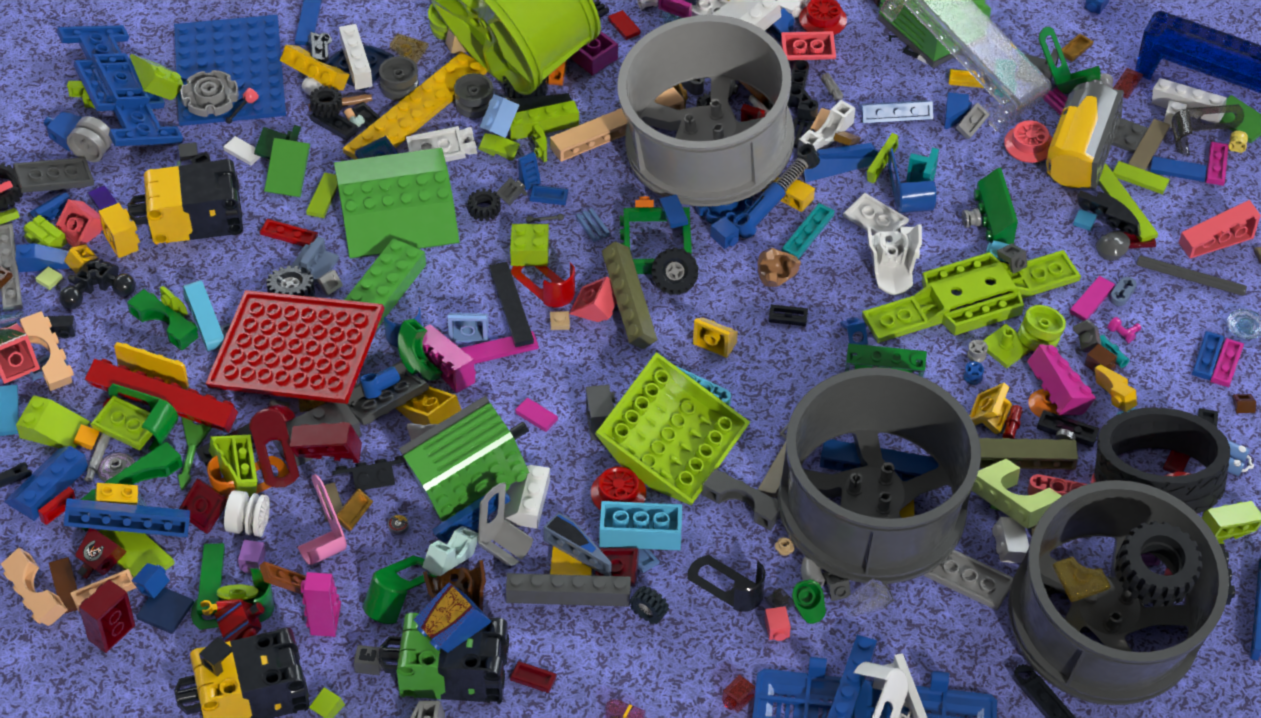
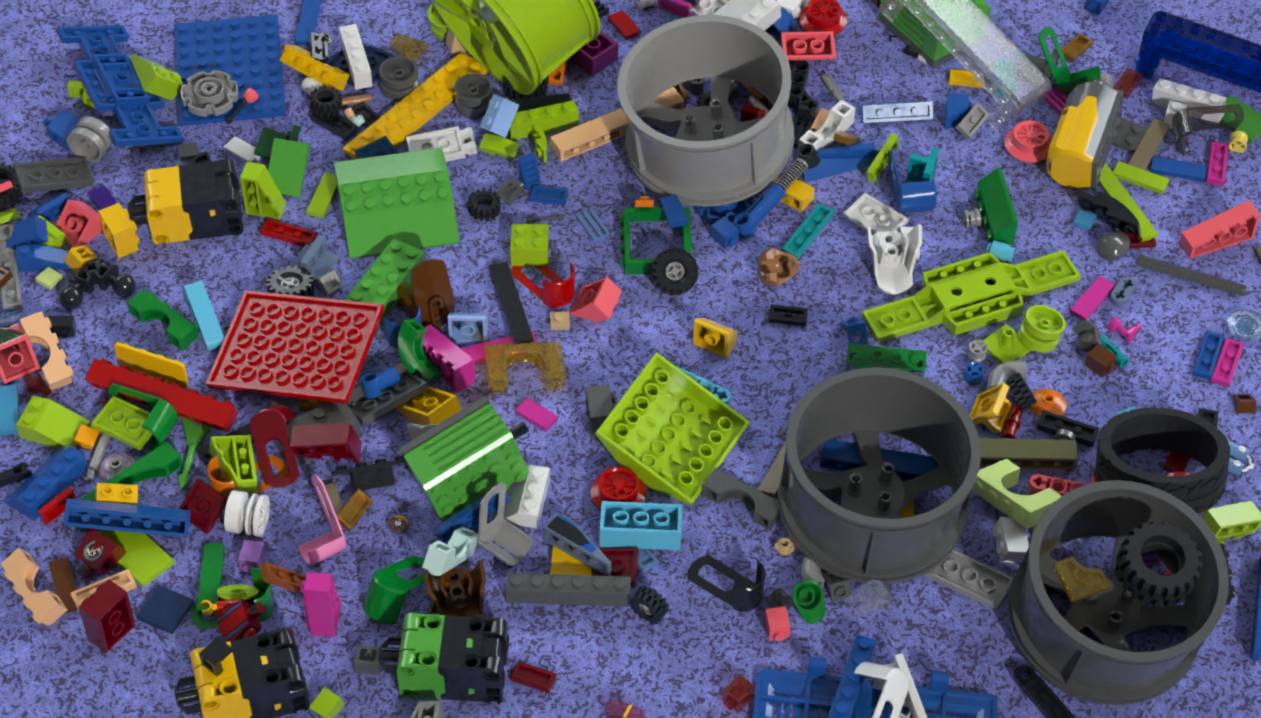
(28, 232): none -> blue slope
(36, 385): none -> clear red piece
(151, 580): blue brick -> none
(172, 301): lime slope -> none
(260, 192): none -> lime wedge
(429, 291): none -> reddish brown piece
(450, 619): slope -> none
(545, 356): none -> clear yellow arch
(629, 295): olive brick -> none
(1004, 371): none -> light grey cylinder
(1014, 256): dark grey bracket -> none
(1021, 391): none -> black bush
(1060, 381): dark pink wedge -> none
(1117, 386): yellow slope -> none

